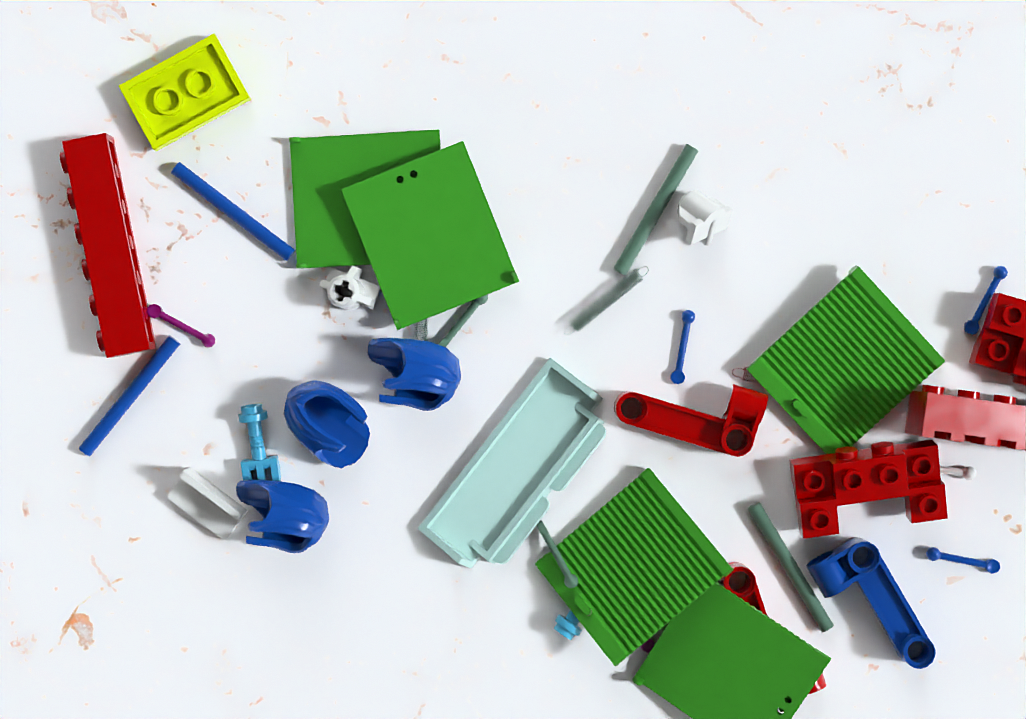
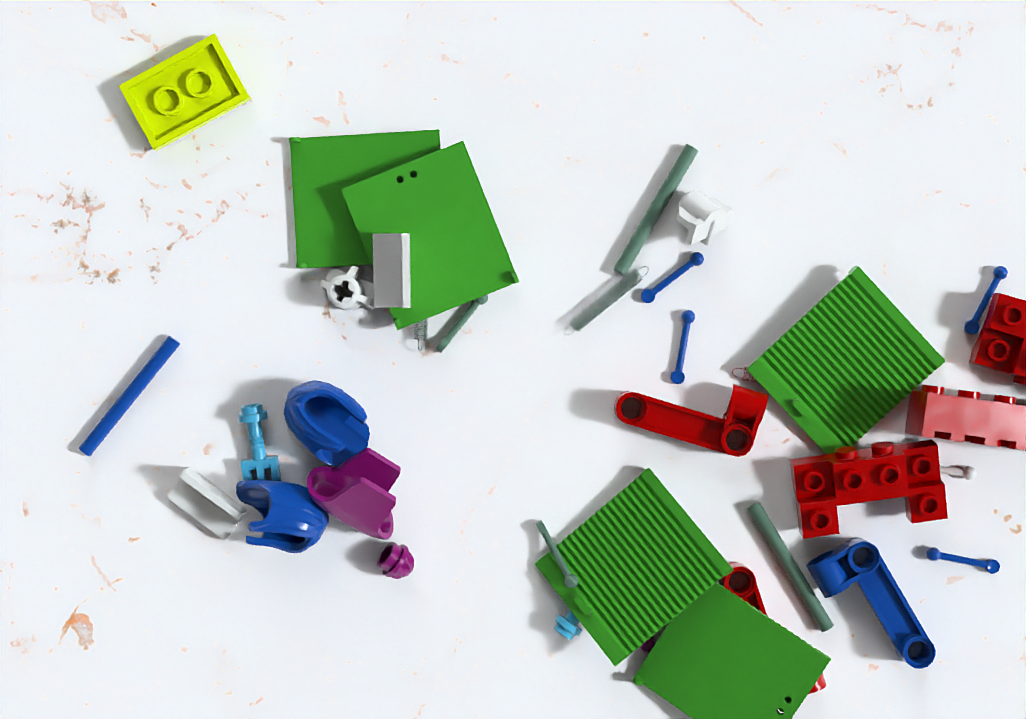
(108, 245): red brick -> none
(155, 311): magenta hinge -> none
(233, 211): blue bar -> none
(358, 492): none -> magenta piece
(391, 270): none -> white panel
(396, 561): none -> magenta plate
(422, 372): blue hair -> none
(524, 458): light aqua slope -> none
(648, 295): none -> blue hinge

